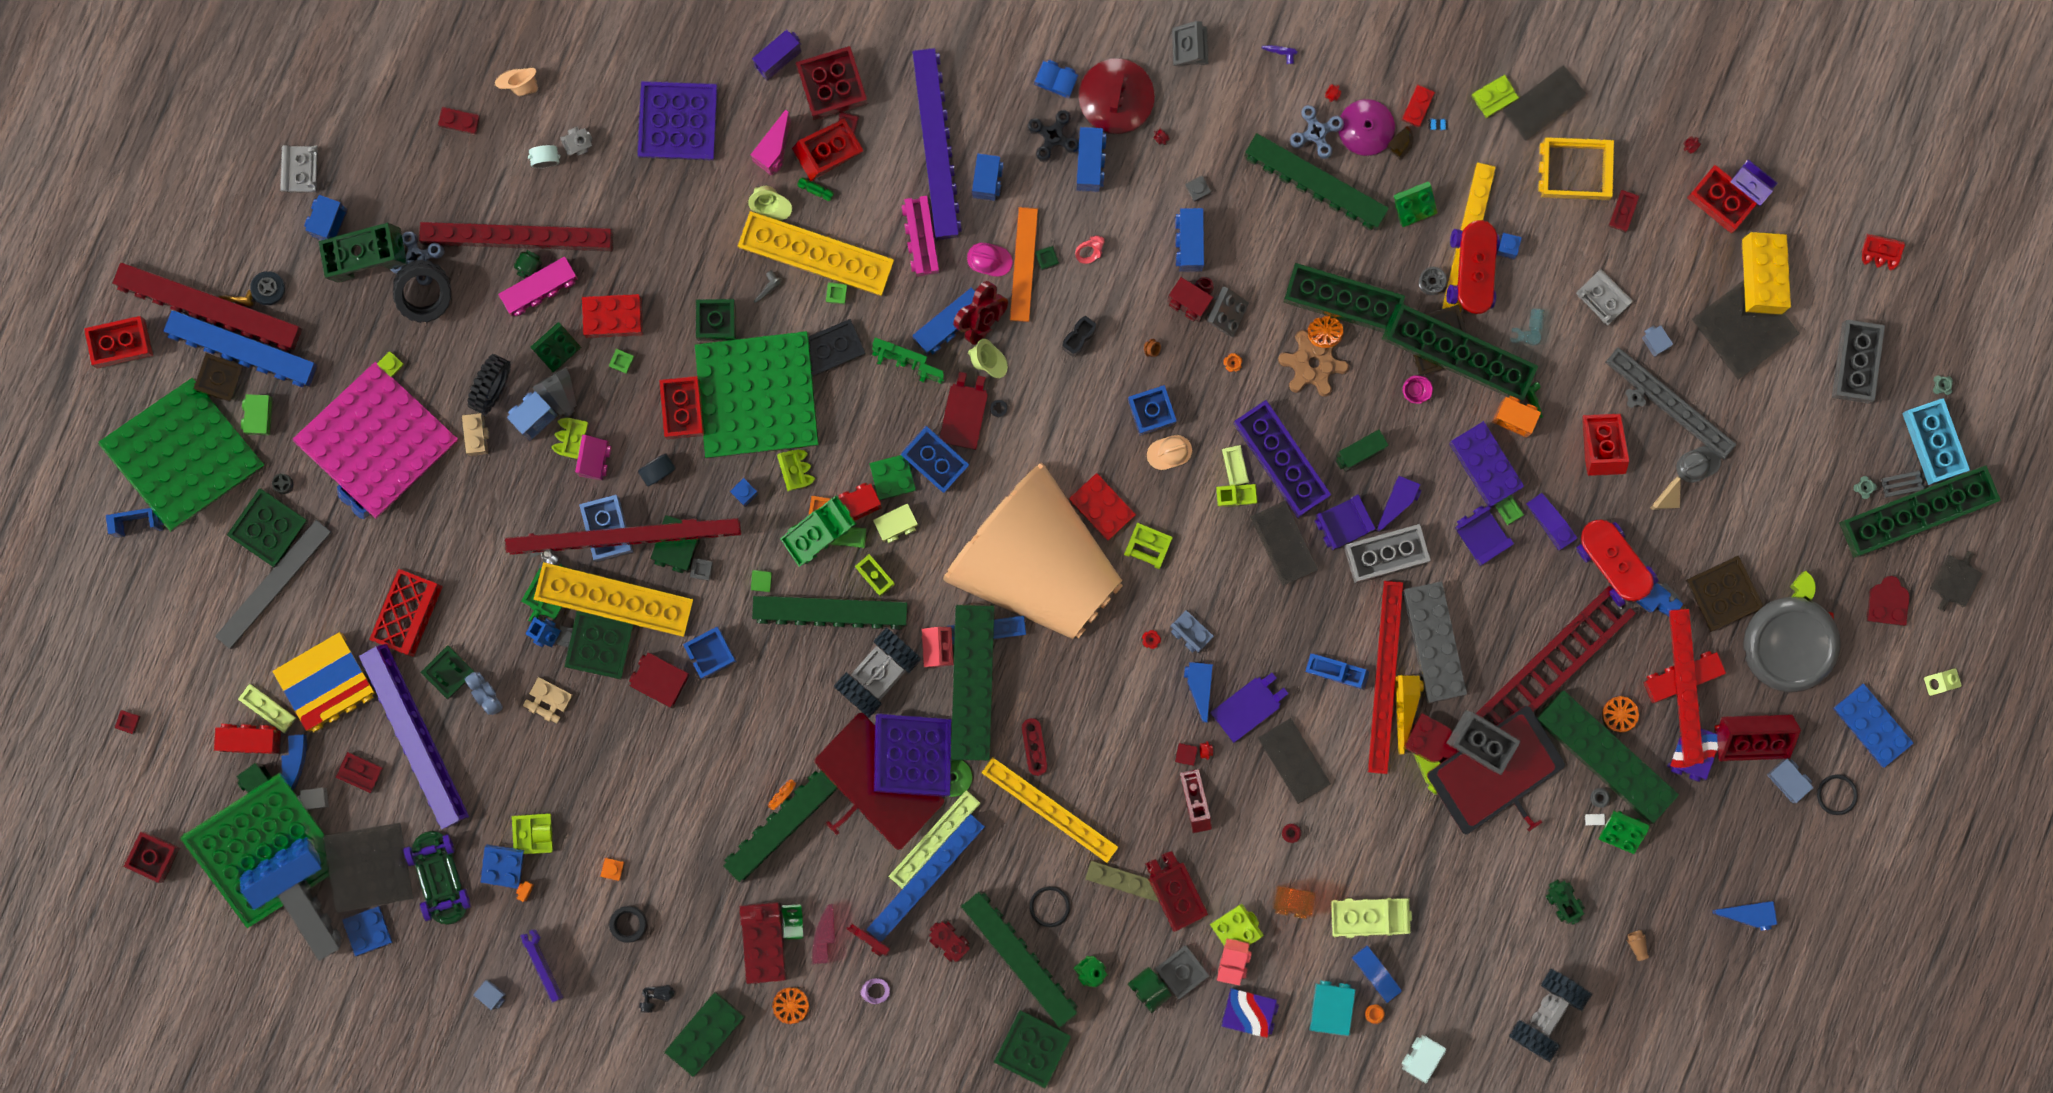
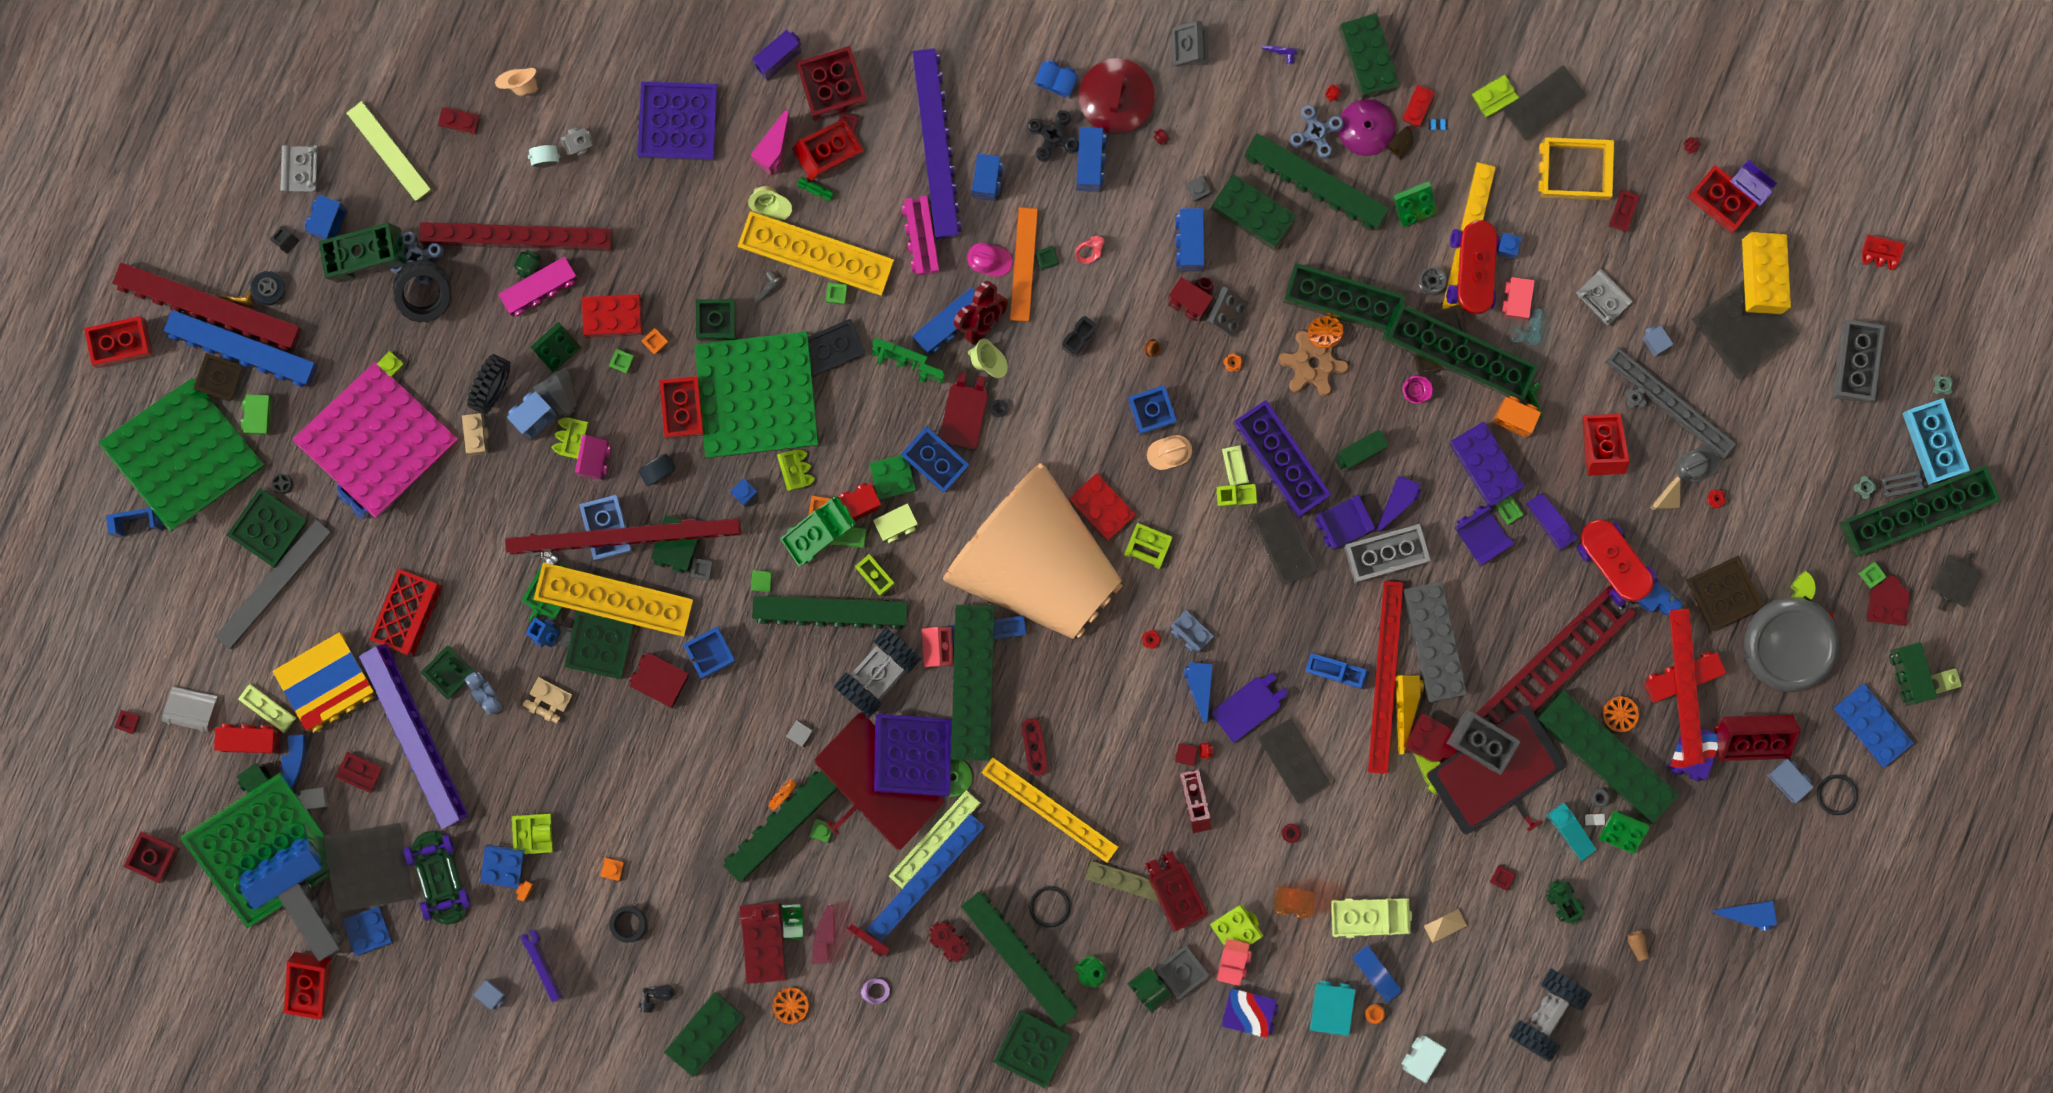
(189, 708): none -> light grey piece
(284, 239): none -> pearl dark grey slope
(306, 985): none -> red slope
(388, 151): none -> yellowish green tile
(654, 341): none -> orange plate
(799, 733): none -> light grey tile
(820, 831): none -> bright green plate
(1253, 212): none -> dark green brick
(1368, 56): none -> dark green brick
(1445, 925): none -> tan slope
(1502, 878): none -> dark red tile
(1519, 298): none -> coral brick
(1571, 831): none -> teal slope
(1716, 503): none -> red plate
(1872, 575): none -> bright green plate
(1912, 674): none -> dark green brick

